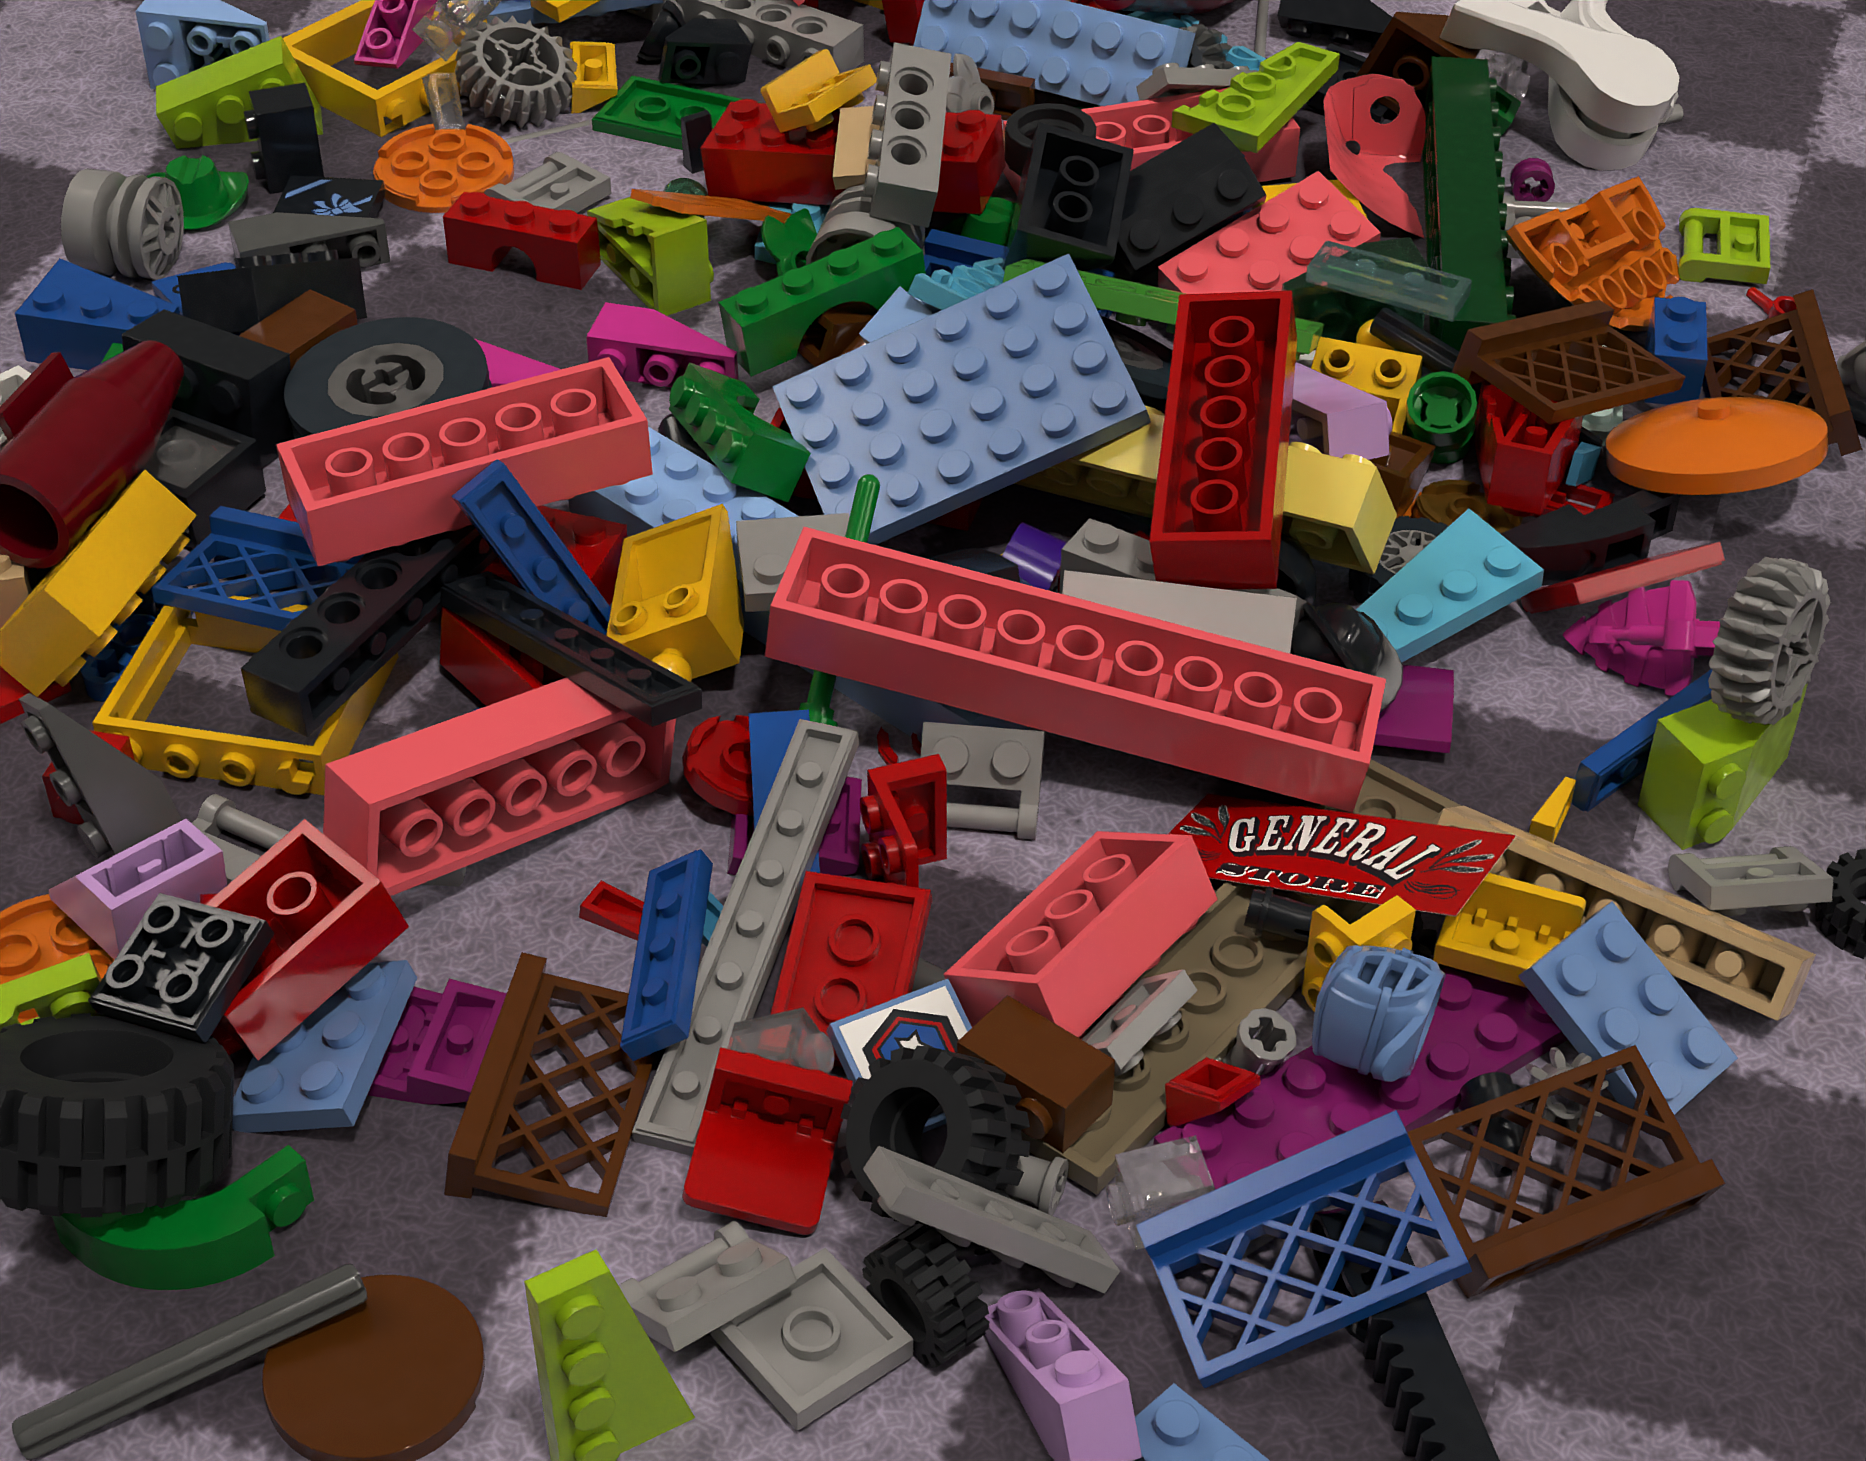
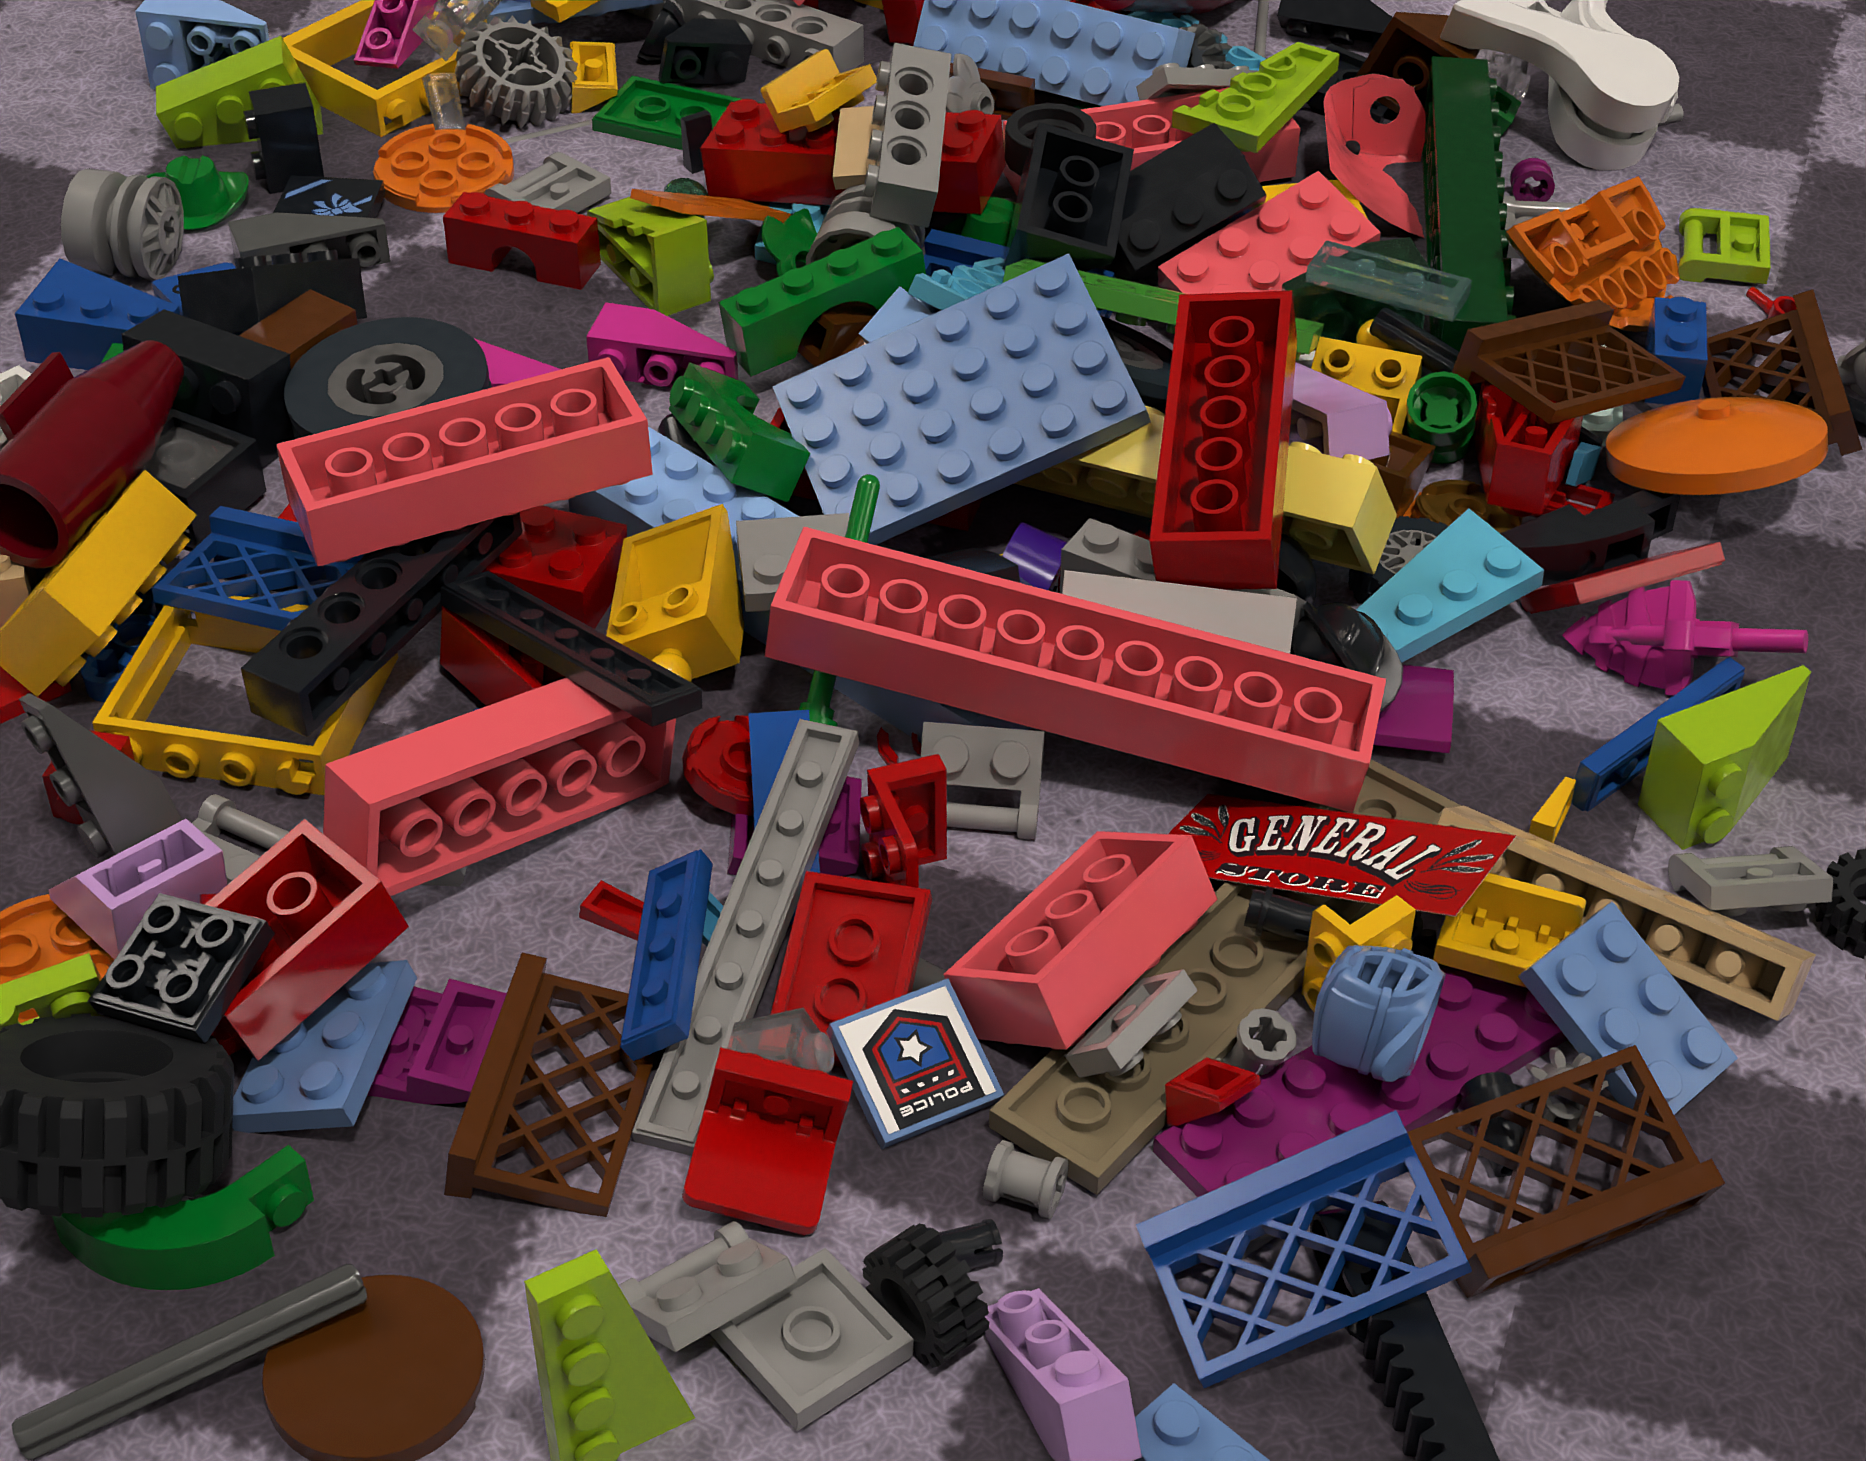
(530, 545): blue tile -> none
(903, 1093): black tyre -> none
(977, 1215): light grey plate -> none
(1057, 1074): reddish brown brick -> none
(1156, 1181): clear brick -> none
(1769, 640): light grey gear -> none

